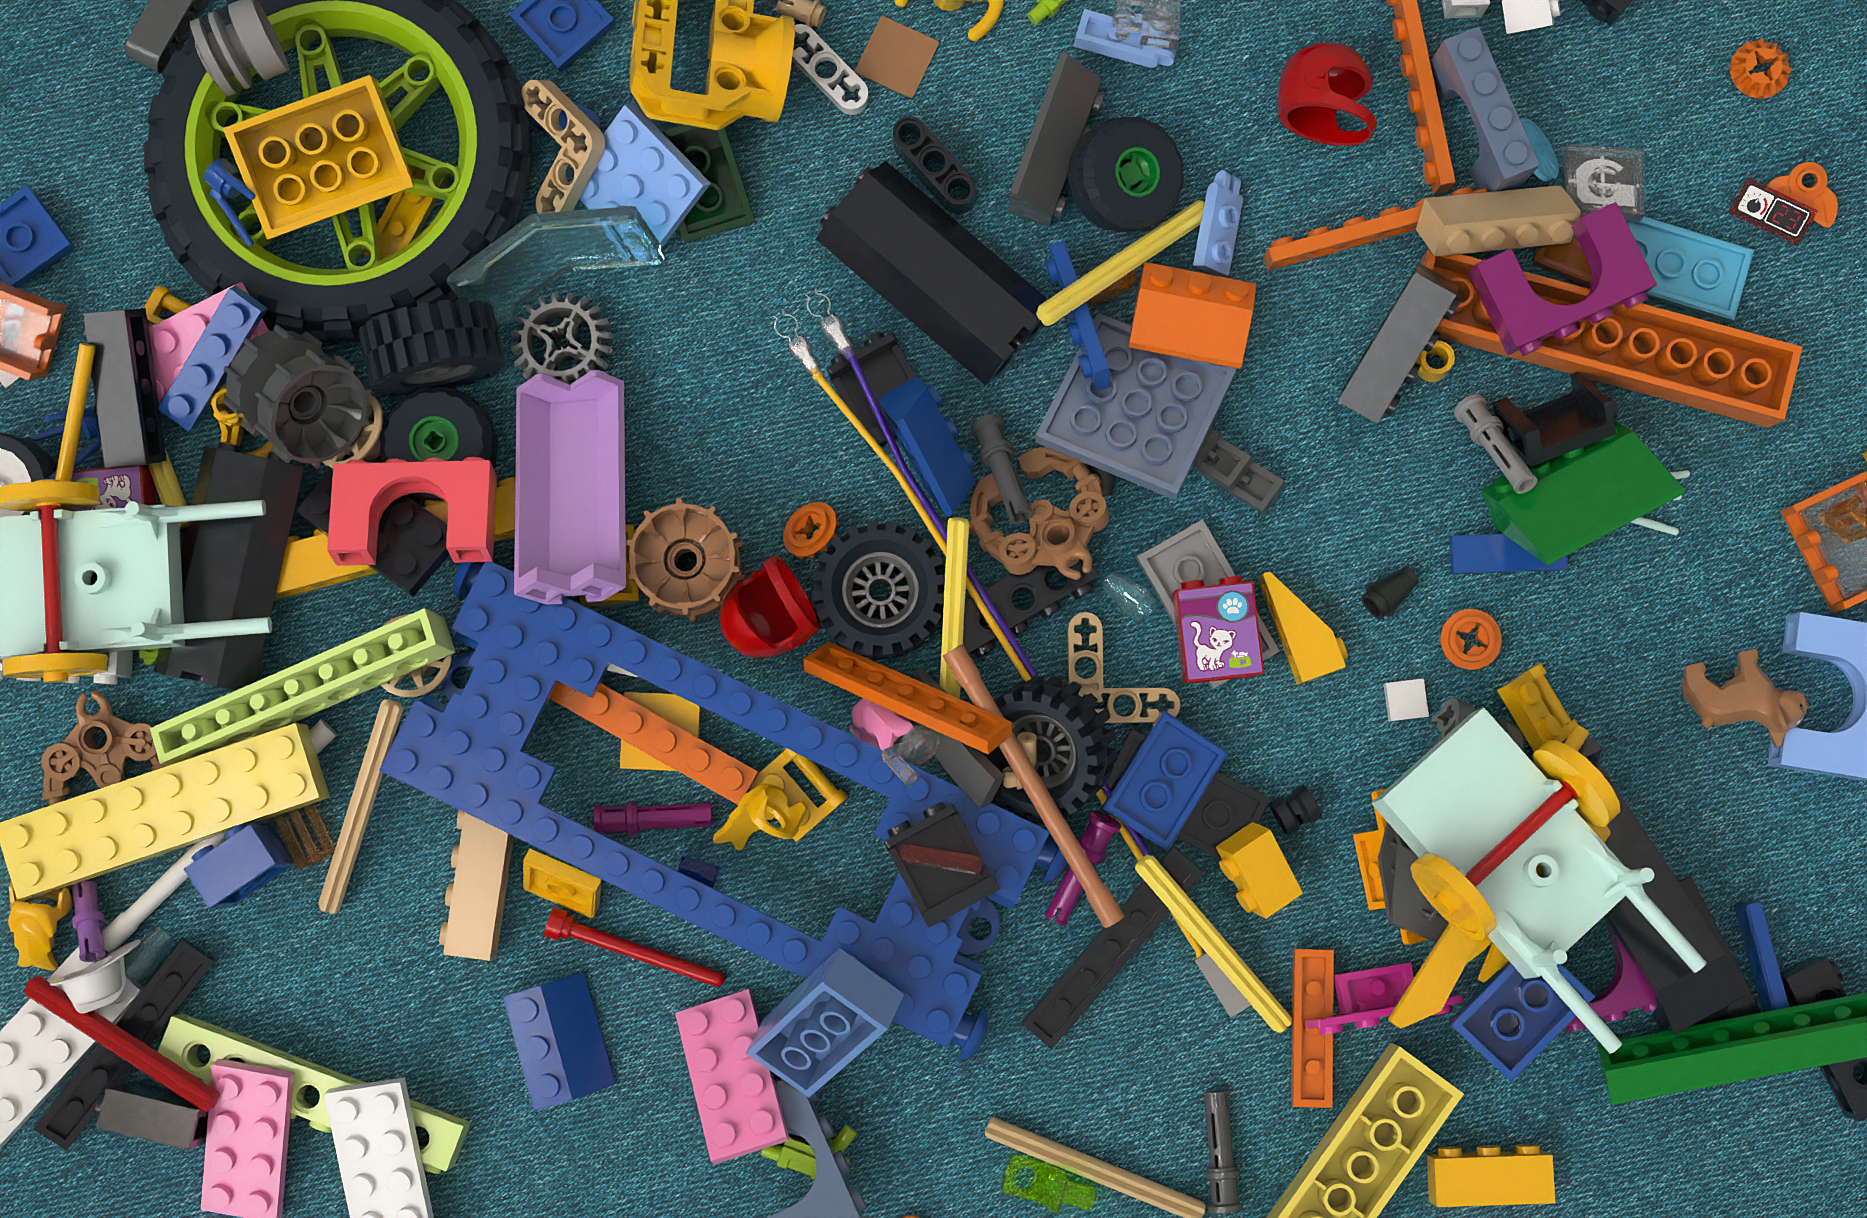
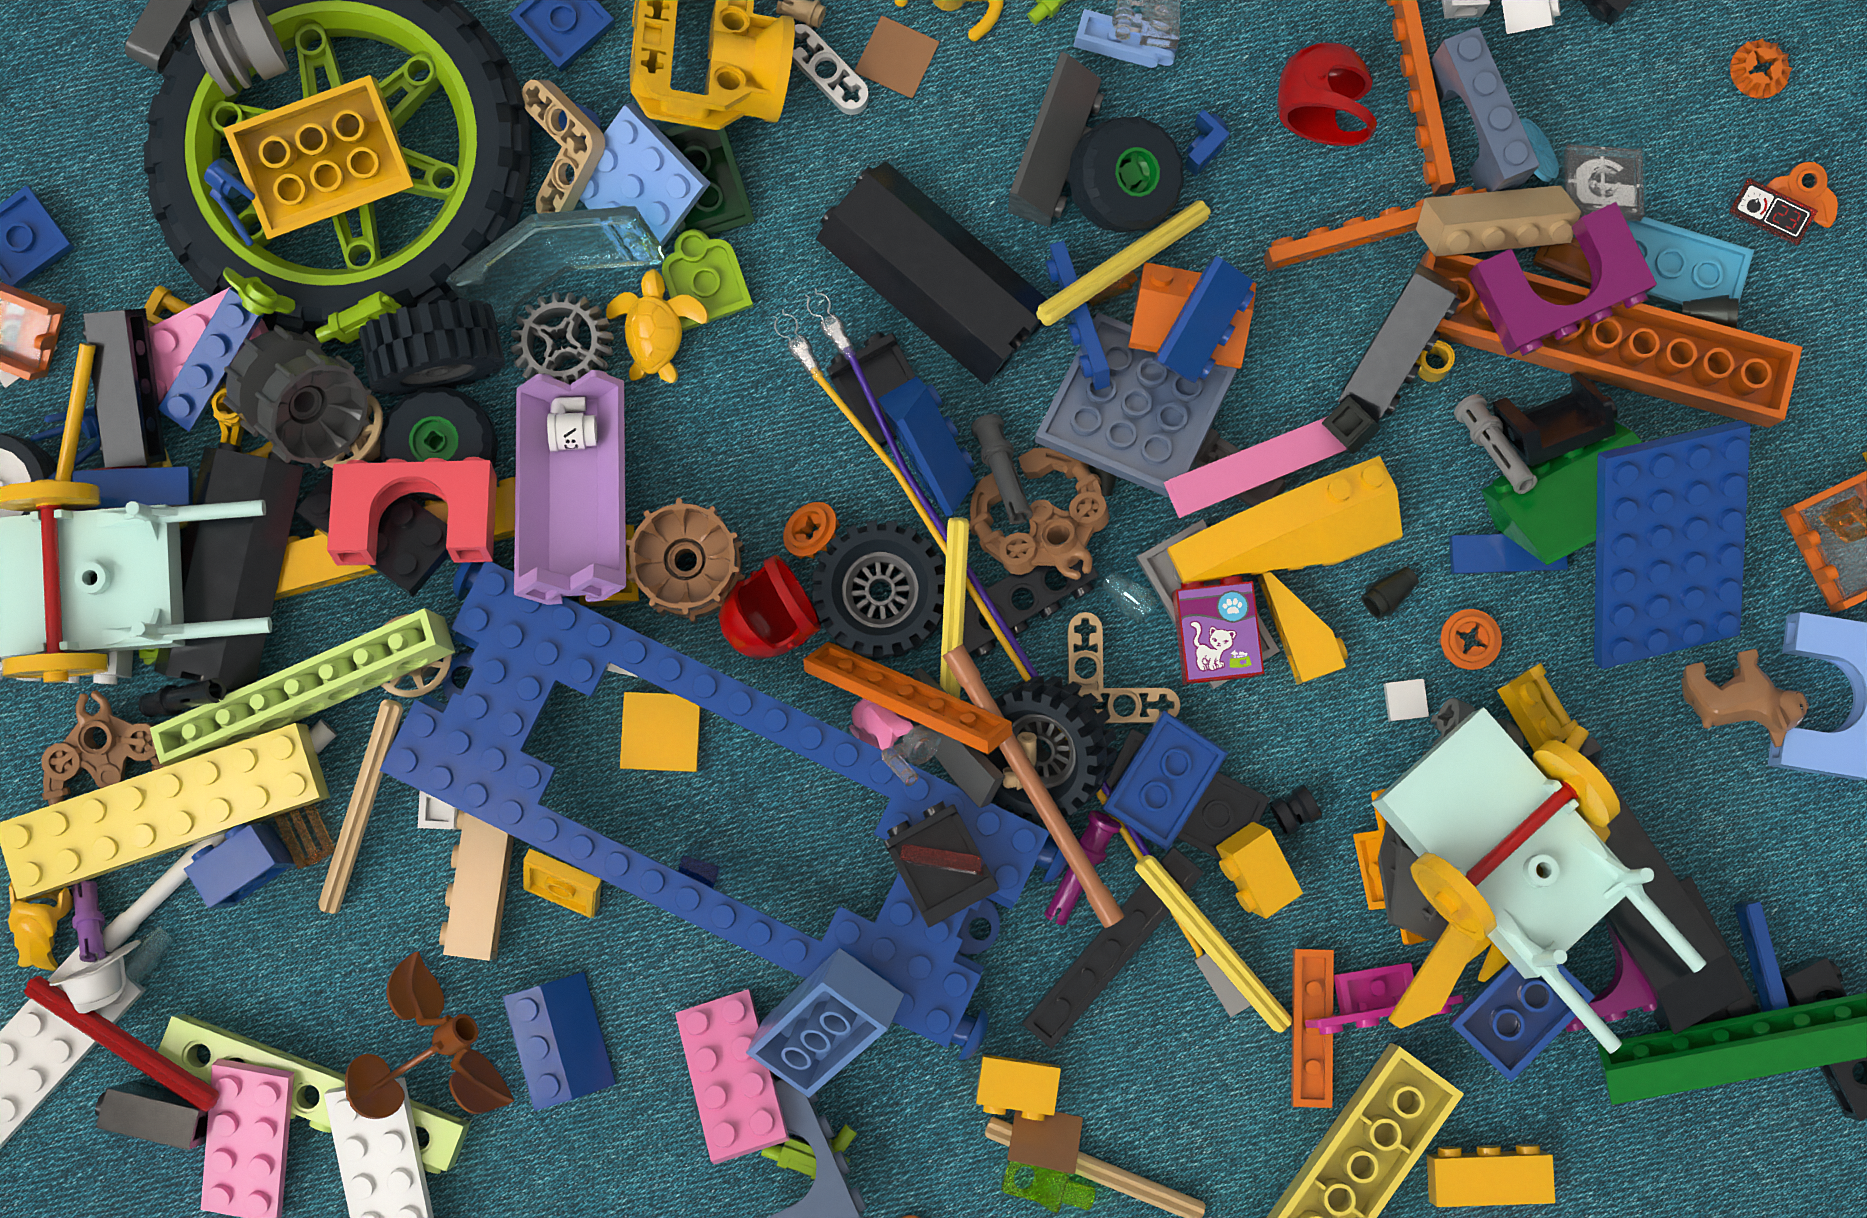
(142, 485): none -> blue tile
(143, 1020): black plate -> none
(173, 699): none -> black pin
(257, 296): none -> lime plate
(347, 323): none -> lime piece
(404, 217): yellow plate -> none
(417, 995): none -> dark orange plant
(436, 813): none -> white tile
(563, 926): red piece -> none
(570, 430): none -> white piece
(635, 818): magenta pin -> none
(654, 326): none -> yellow animal
(660, 739): orange plate -> none
(708, 273): none -> lime plate
(752, 814): yellow hair -> none
(778, 776): yellow plate -> none
(930, 148): black beam -> none
(1017, 1086): none -> yellow brick
(1046, 1143): none -> medium nougat sticker
(1204, 149): none -> blue bracket
(1205, 320): none -> blue slope
(1219, 225): light blue hinge -> none
(1222, 1171): dark grey pin -> none
(1252, 467): none -> bright pink tile
(1299, 528): none -> yellow wedge
(1351, 425): none -> pearl dark grey slope
(1670, 543): none -> blue plate
(1715, 309): none -> pearl dark grey cone

